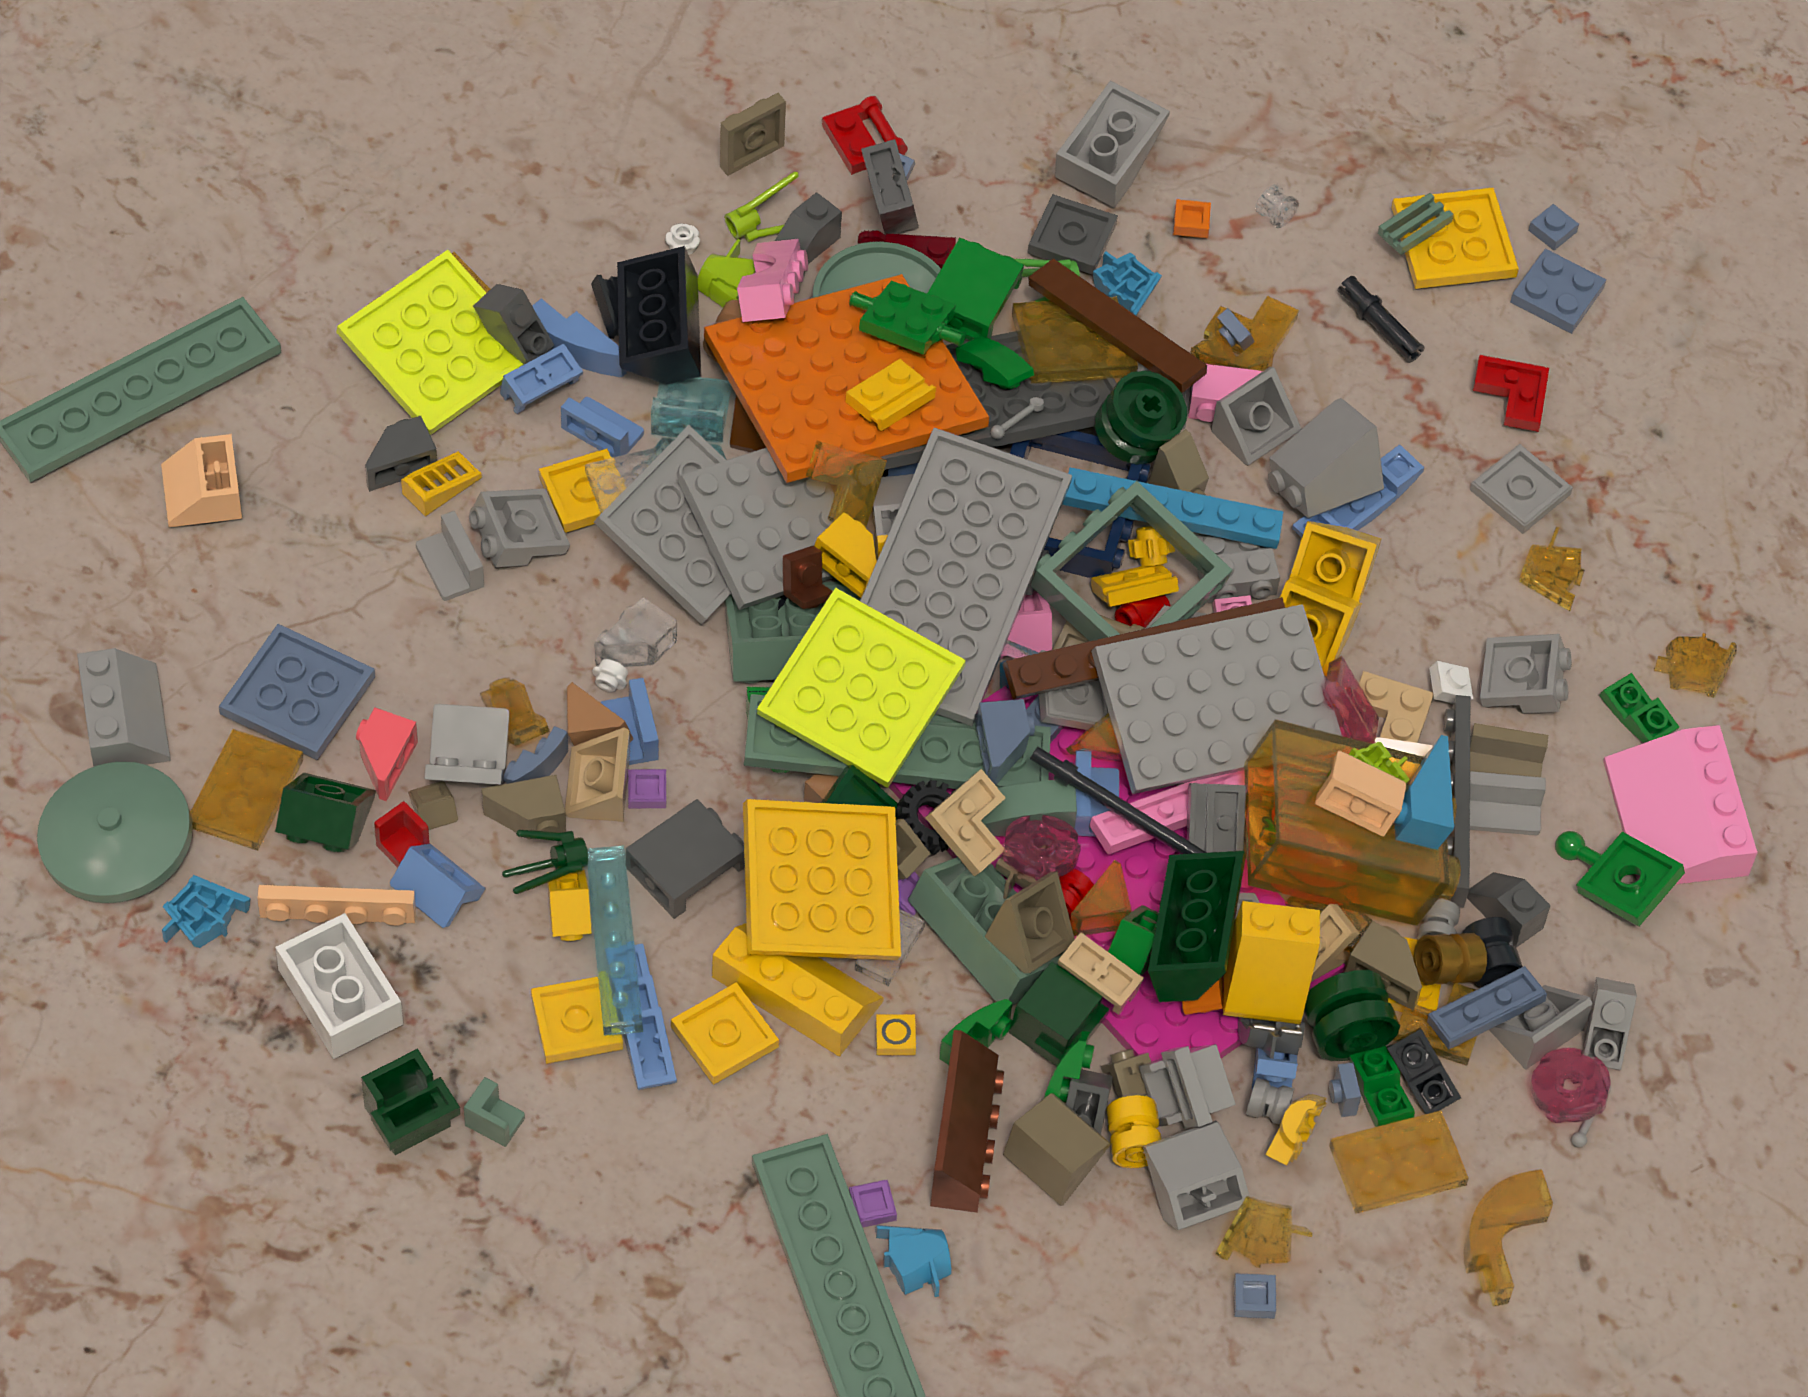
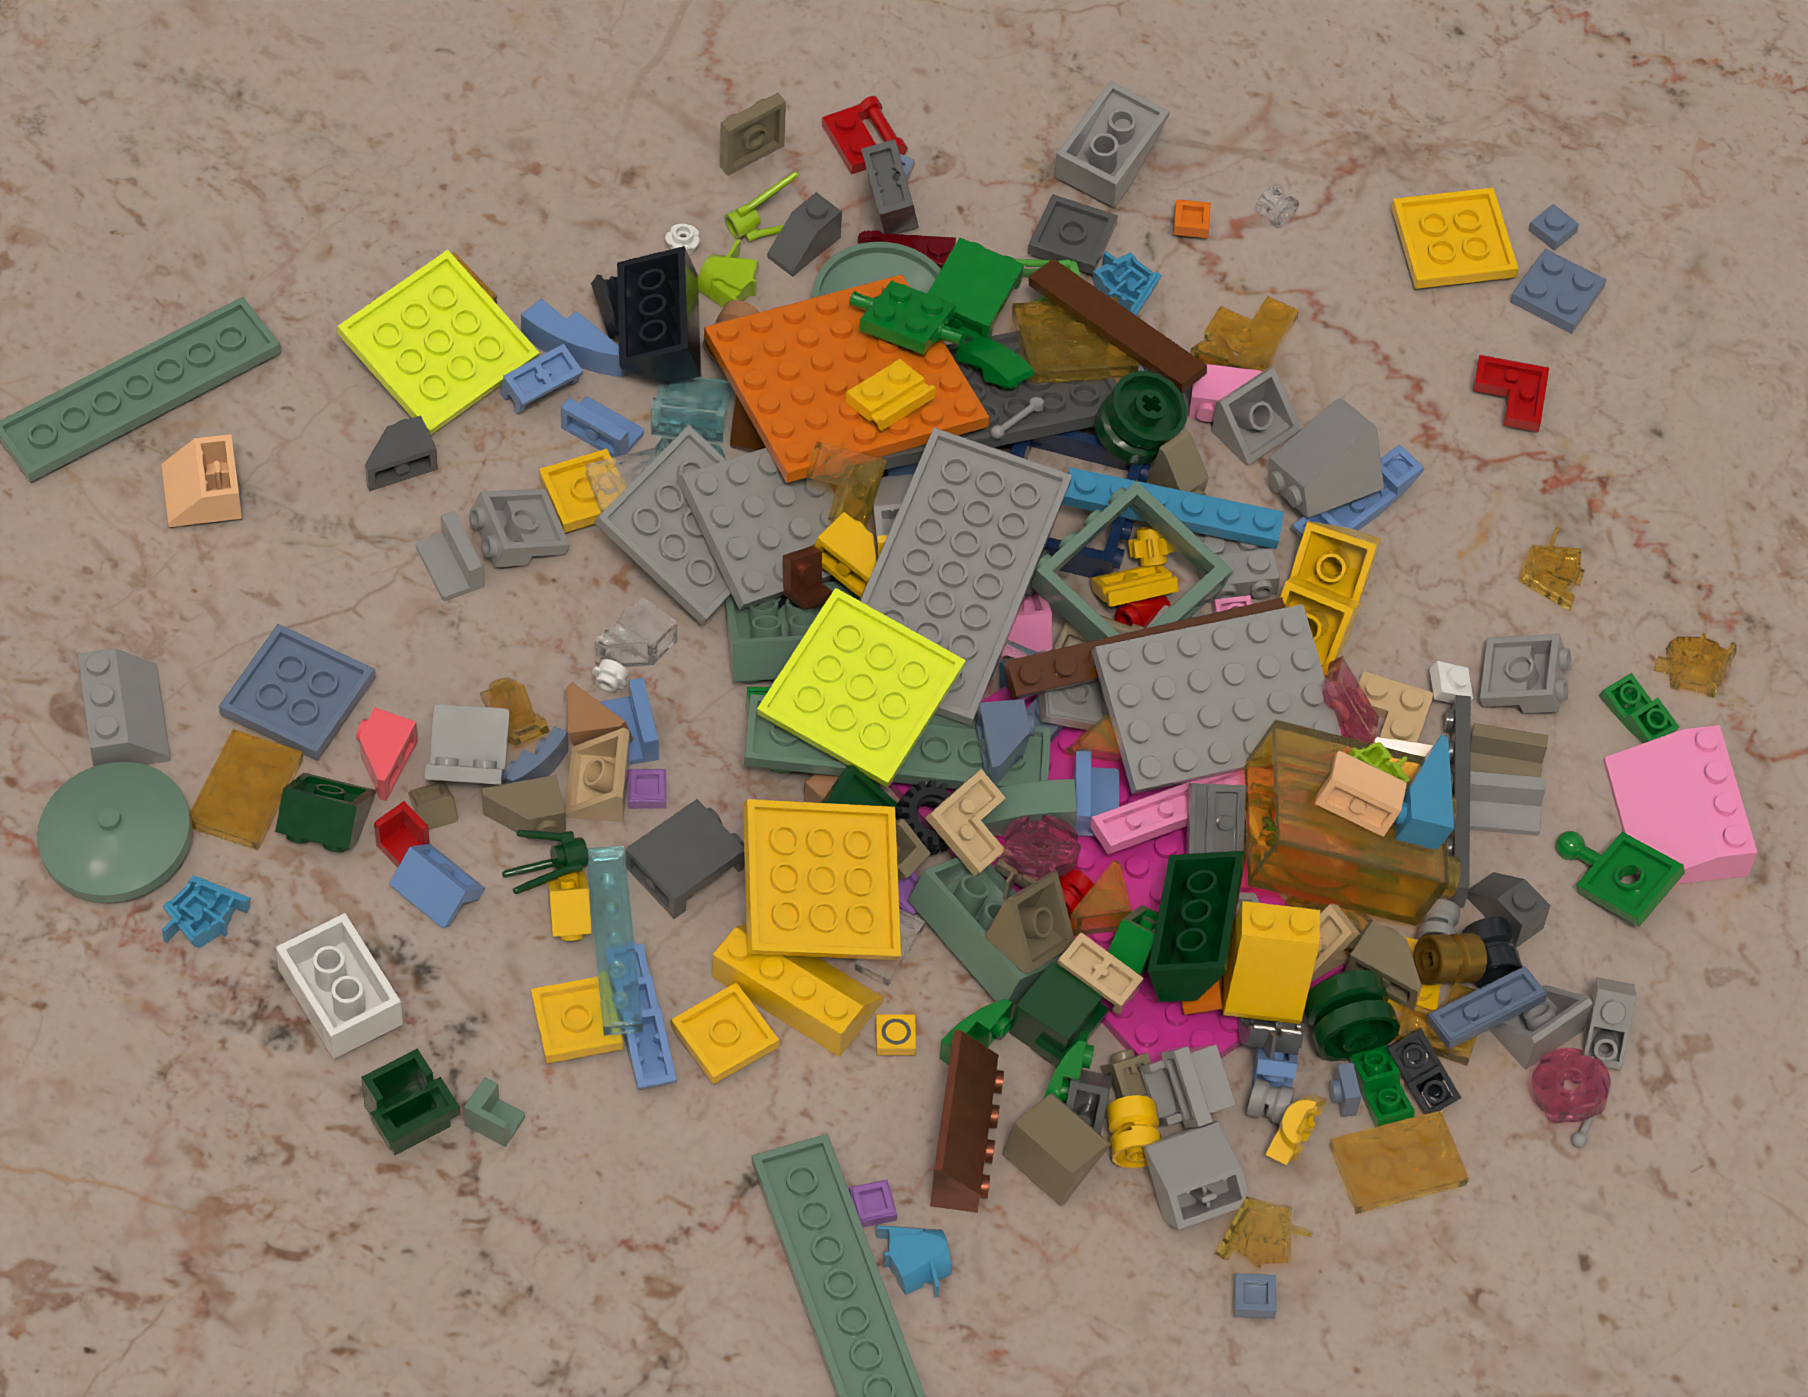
(327, 903): light nougat plate -> none
(430, 500): yellow slope -> none
(513, 322): dark grey slope -> none
(775, 281): bright pink arch -> none
(1067, 773): black bar -> none
(1234, 331): sand blue plate -> none
(1371, 309): black pin -> none
(1411, 219): sand green tile -> none
(1506, 1206): clear yellow arch -> none
(1521, 488): light grey tile -> none

